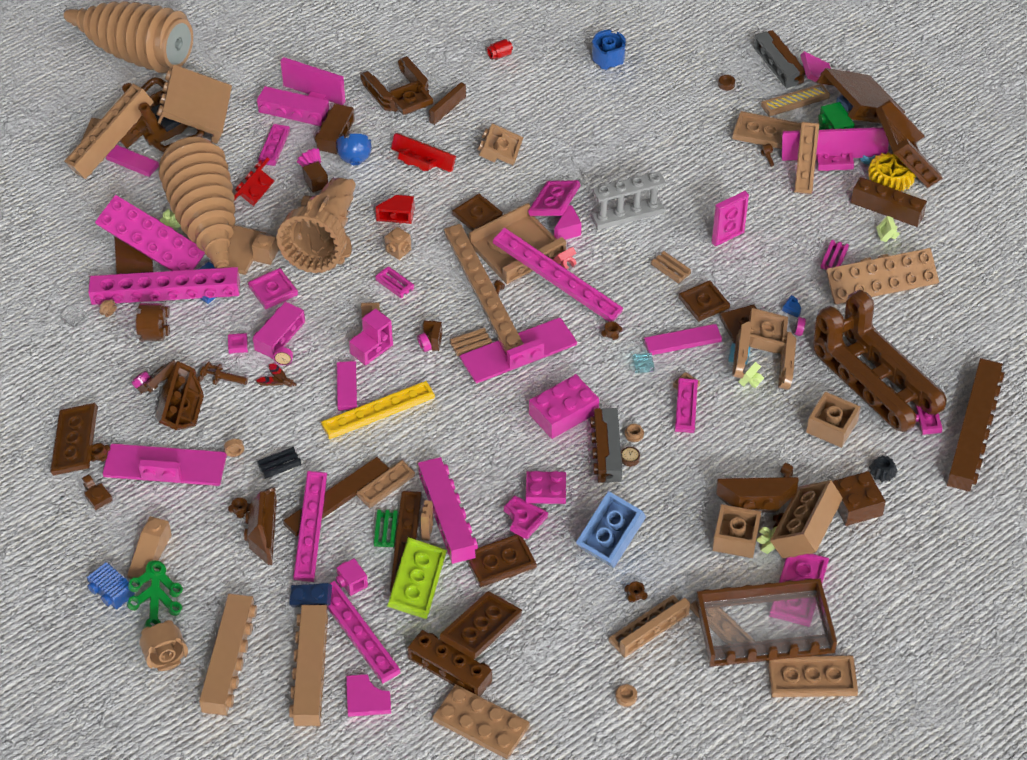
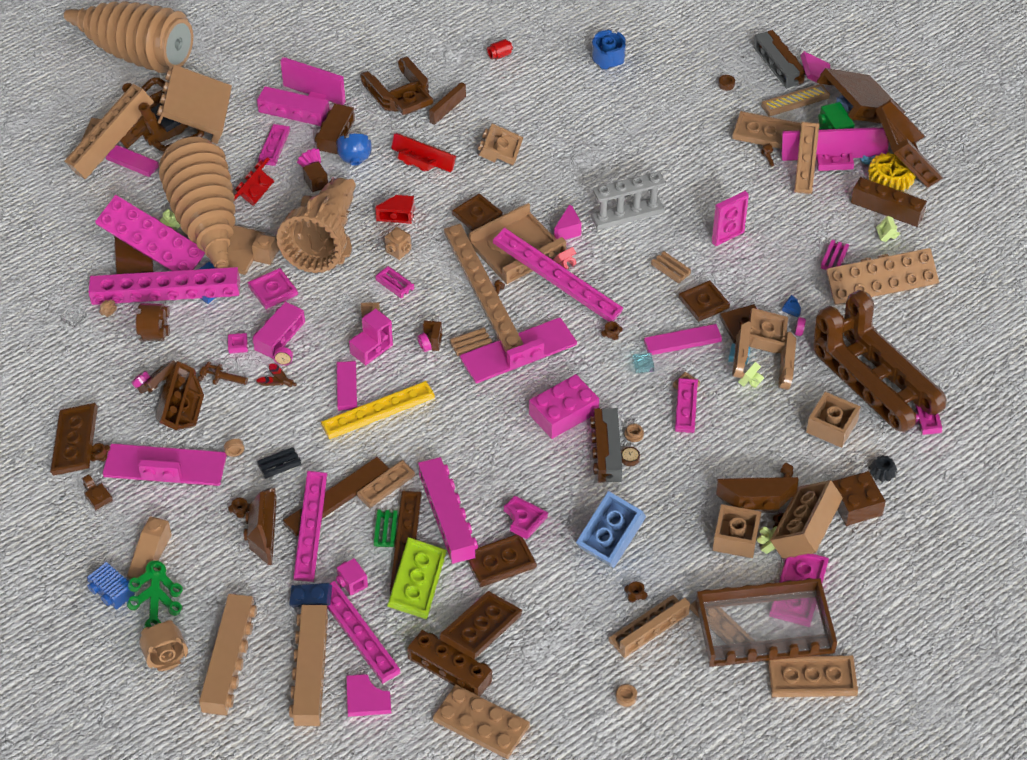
(427, 520): medium nougat tile -> none
(546, 487): dark pink plate -> none
(554, 198): dark pink tile -> none
(975, 424): reddish brown brick -> none

